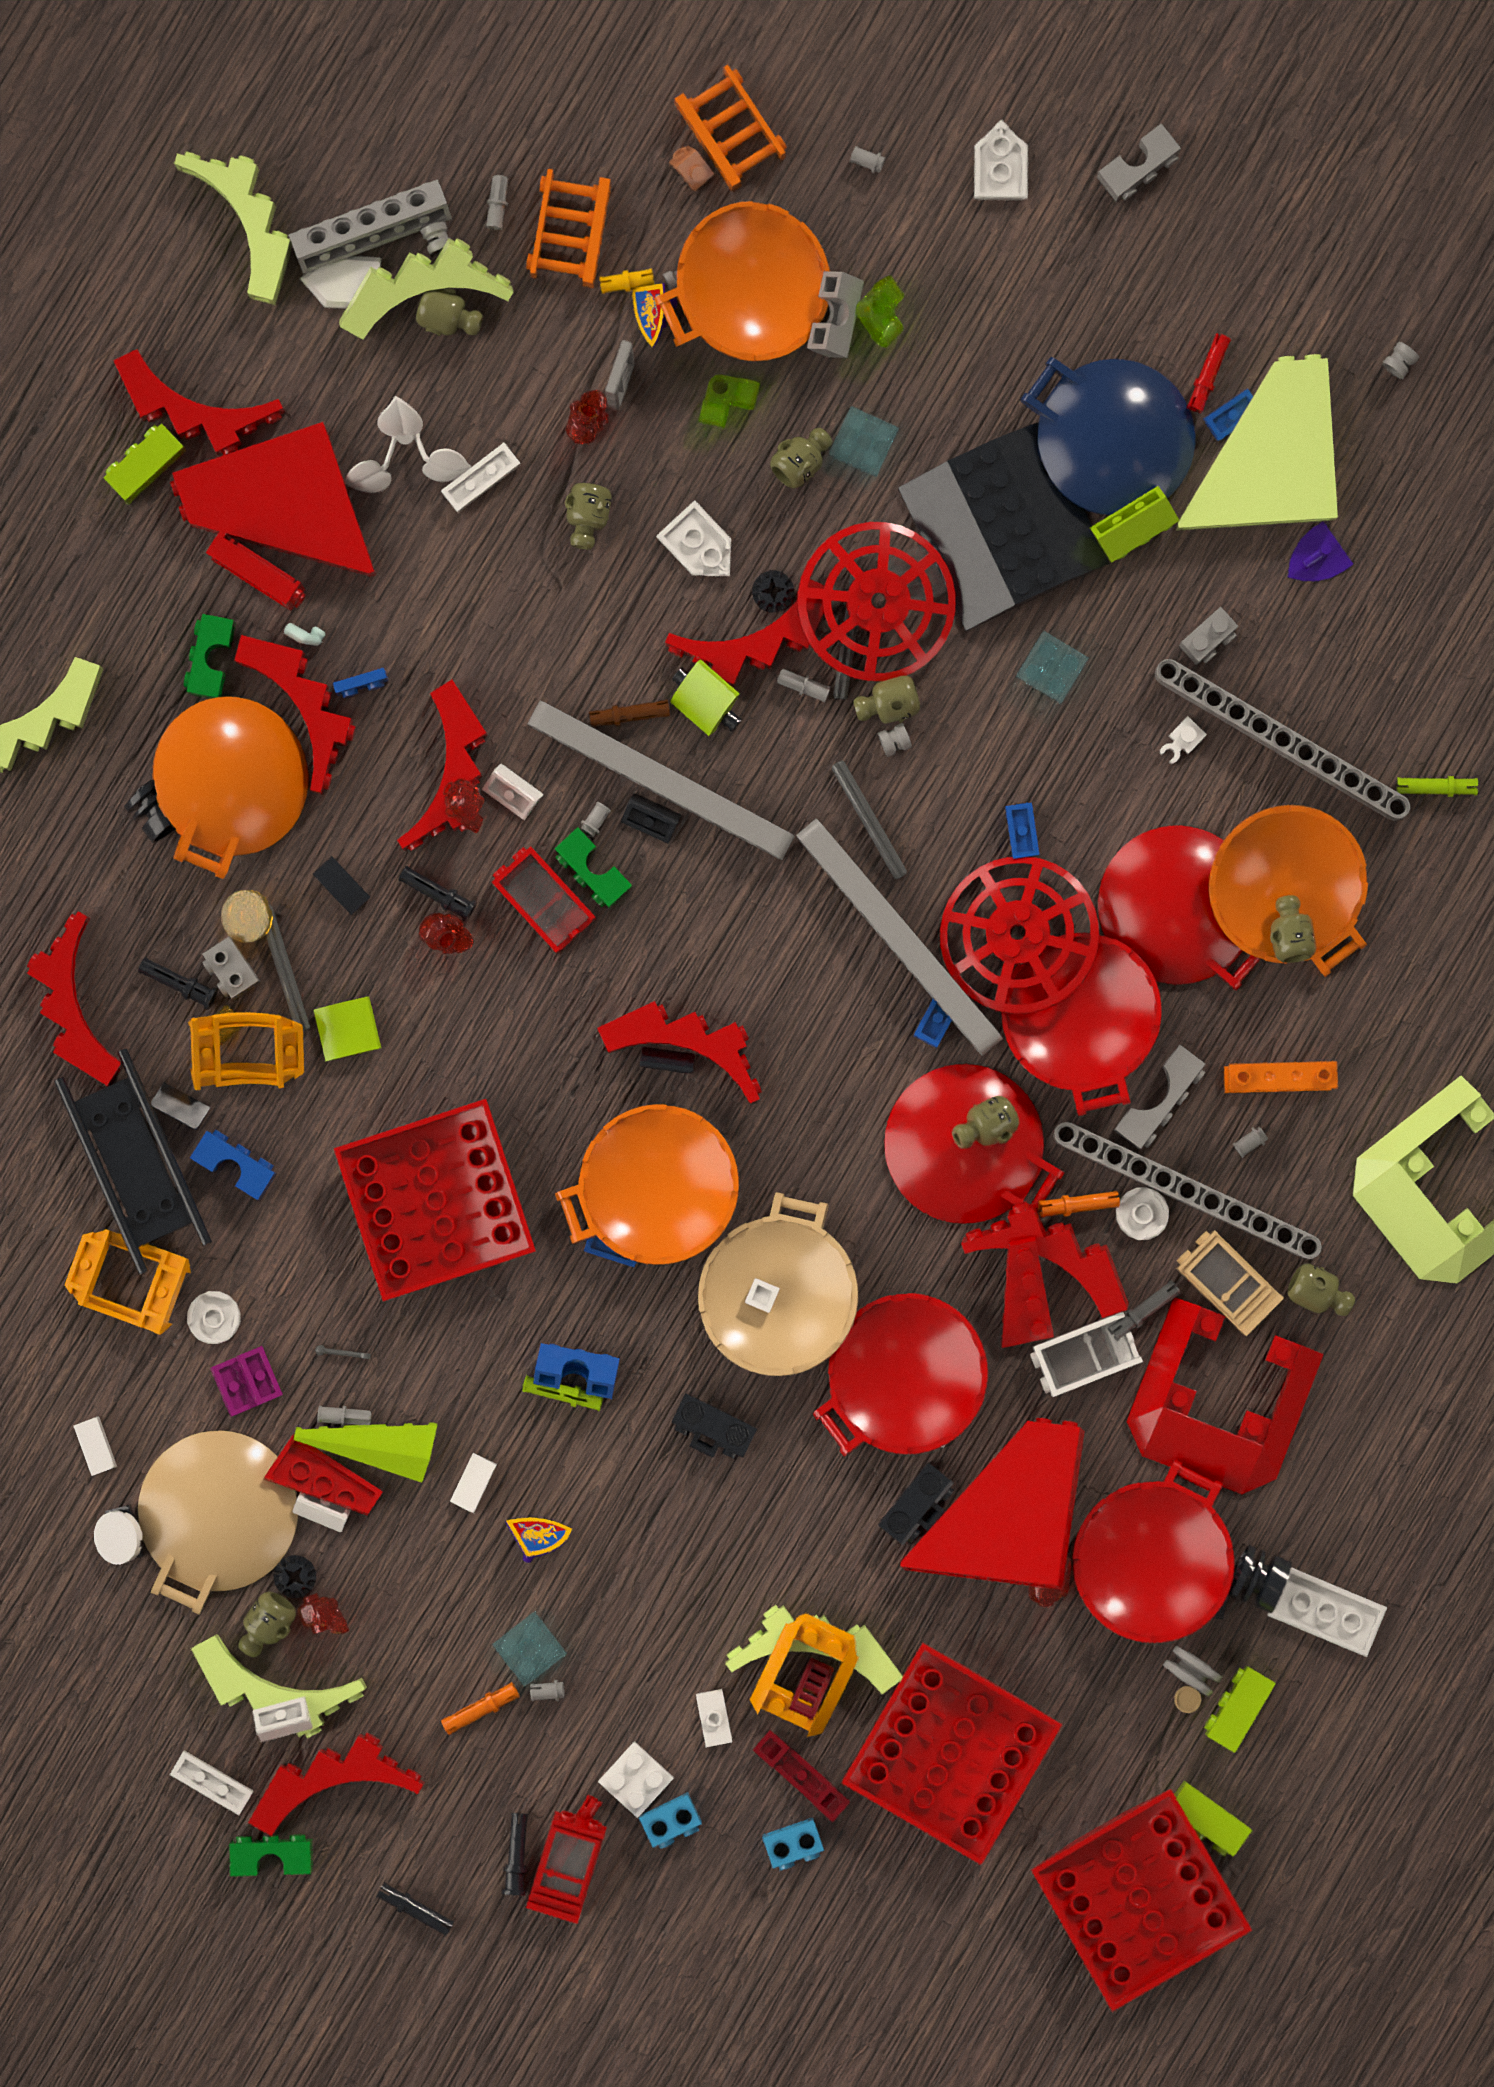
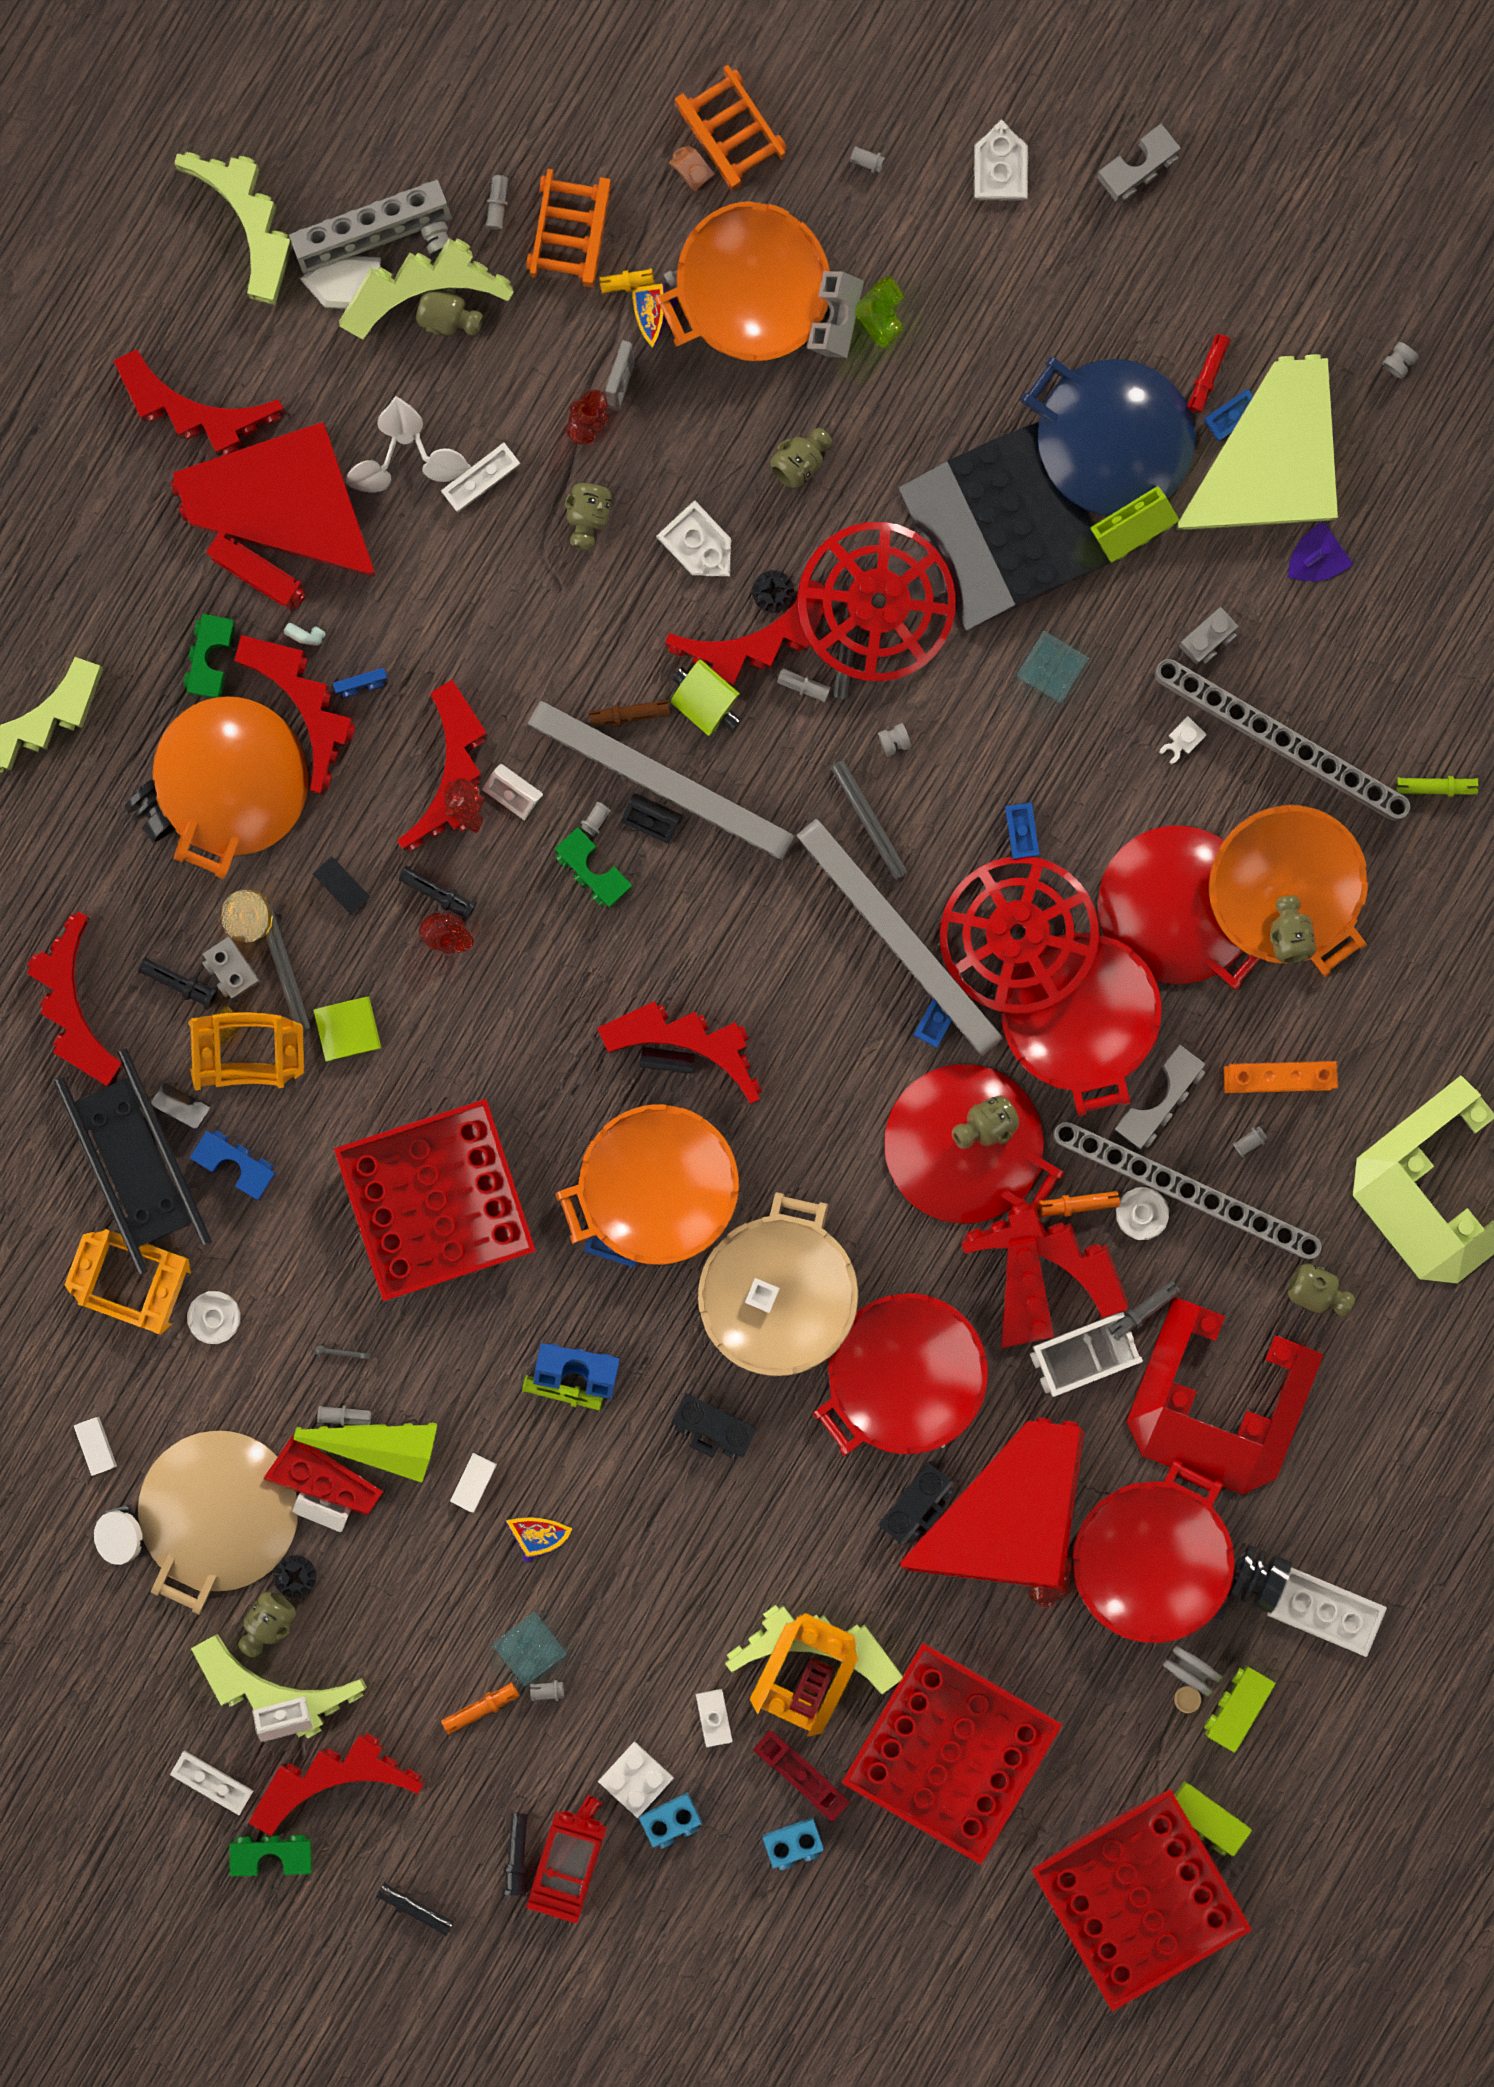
(144, 463): lime brick -> none
(246, 1381): magenta slope -> none
(322, 1614): clear red head -> none
(543, 899): clear door -> none
(740, 393): clear neon green piece -> none
(863, 441): clear light blue plate -> none
(891, 700): olive piece -> none
(1228, 1282): tan door -> none

